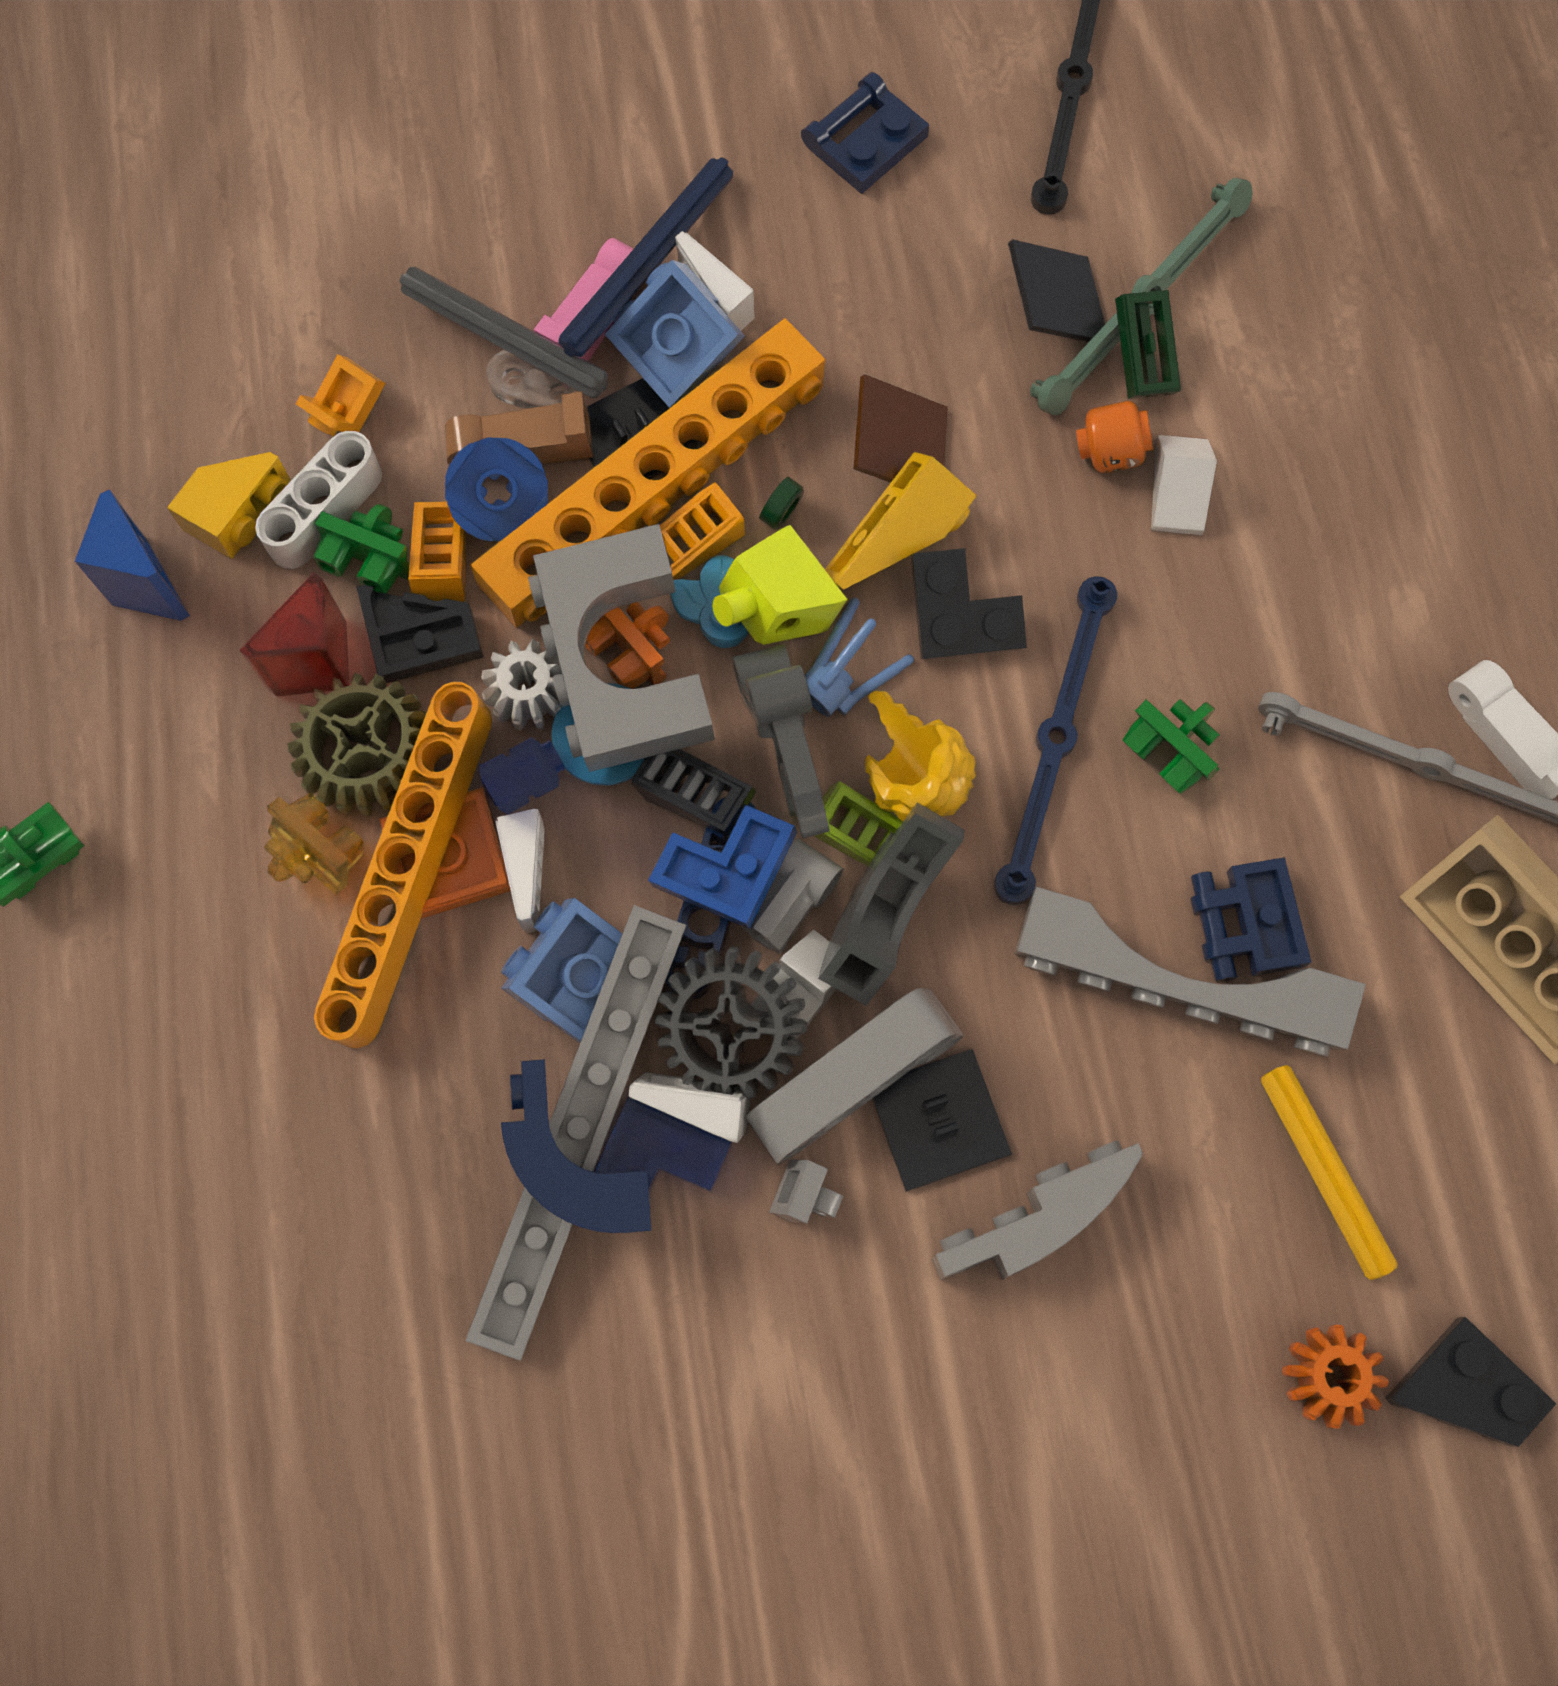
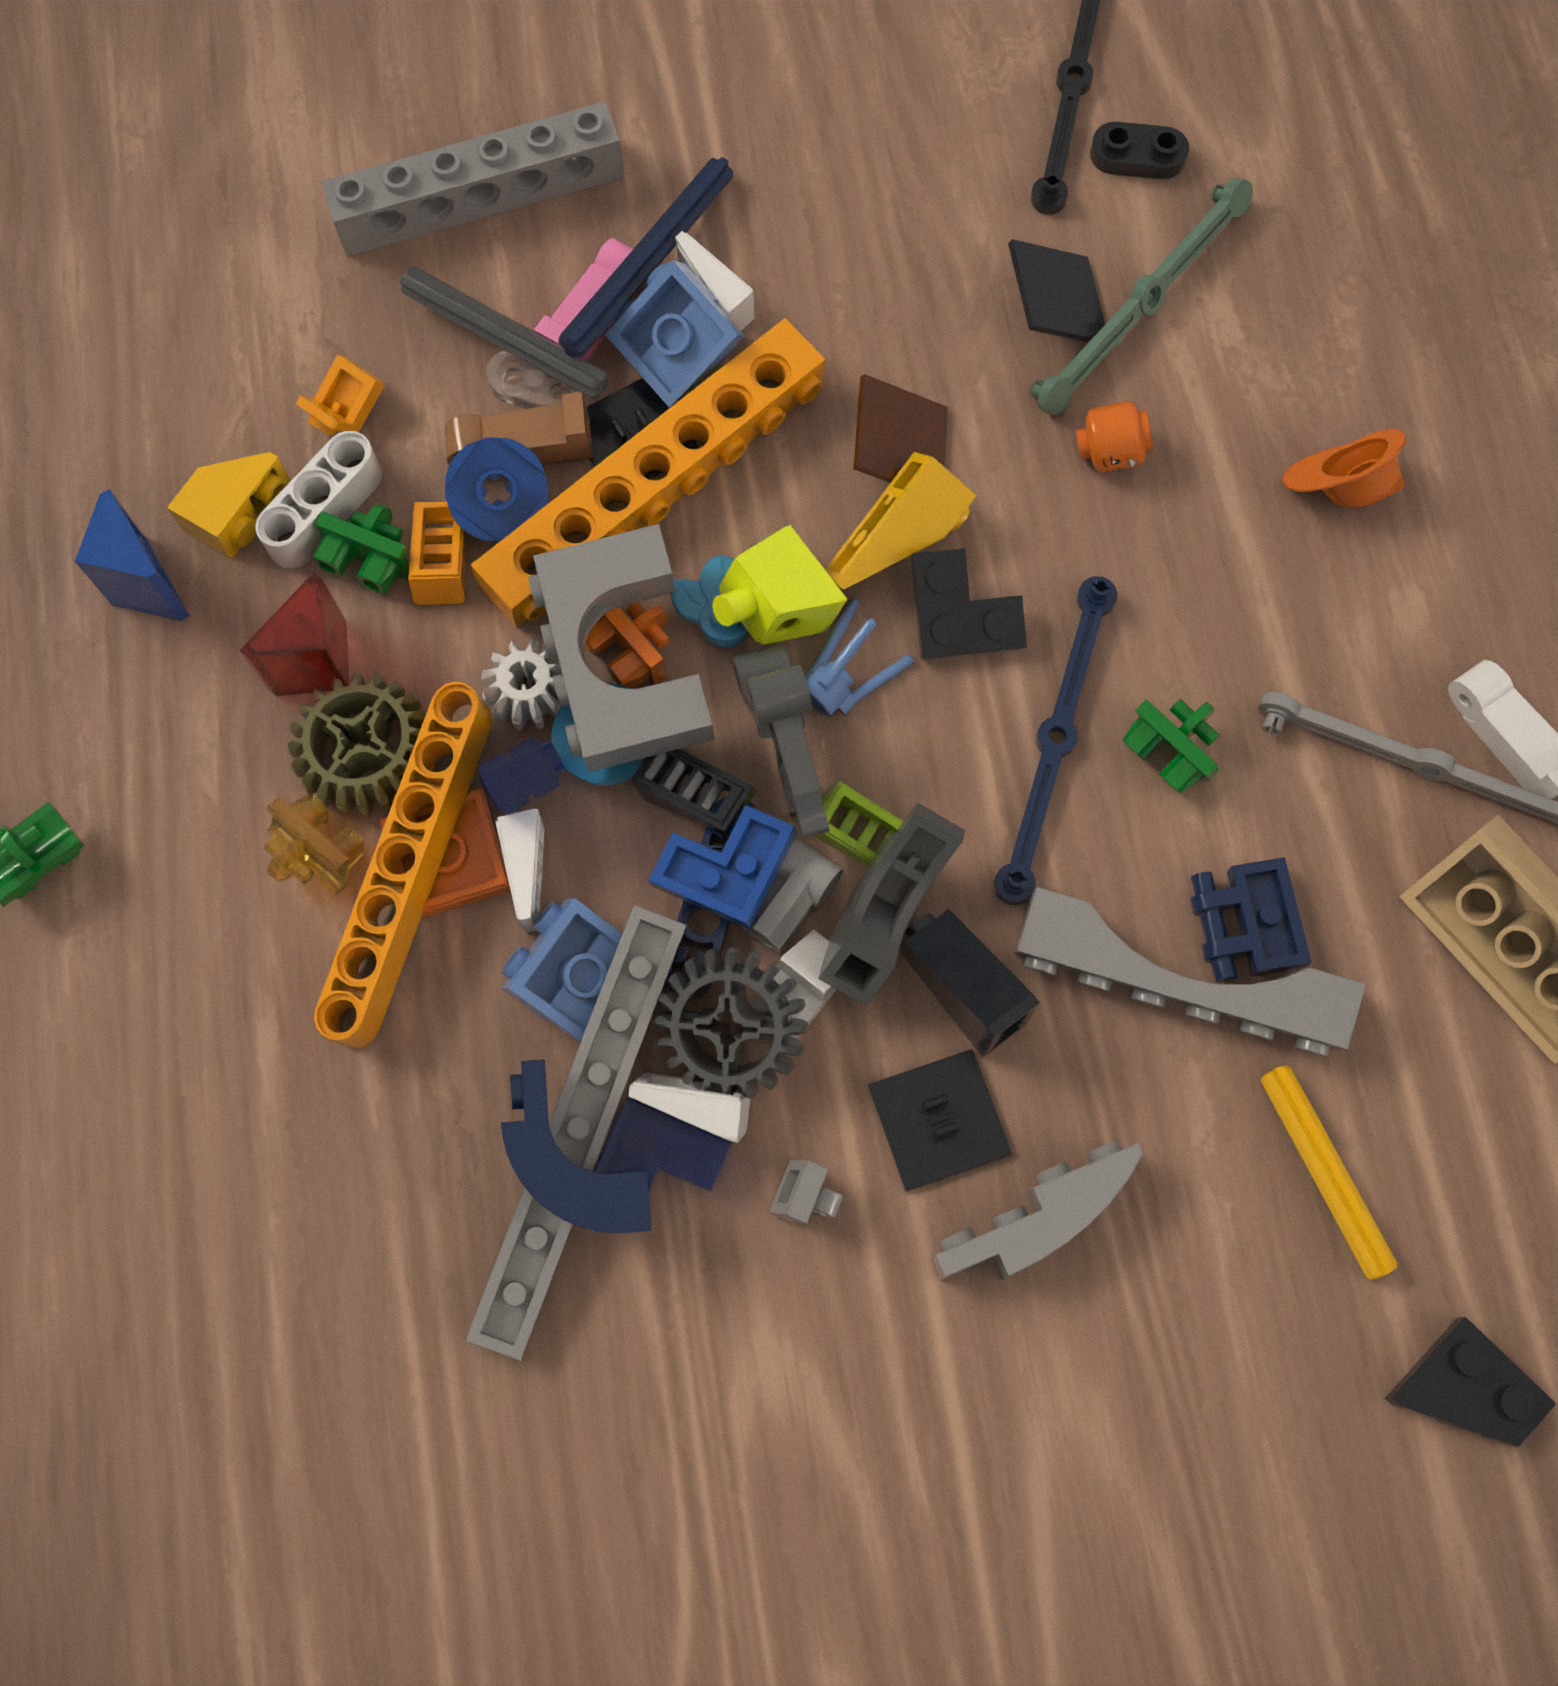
(416, 633): black wing -> none
(474, 178): none -> light grey brick
(717, 537): light orange slope -> none
(782, 503): dark green tile -> none
(853, 1073): light grey beam -> none
(876, 143): dark blue plate -> none
(924, 766): yellow hair -> none
(968, 980): none -> black slope
(1135, 383): dark green tile -> none
(1140, 150): none -> black plate
(1182, 484): white slope -> none
(1353, 472): none -> orange piece
(1357, 1383): orange gear -> none

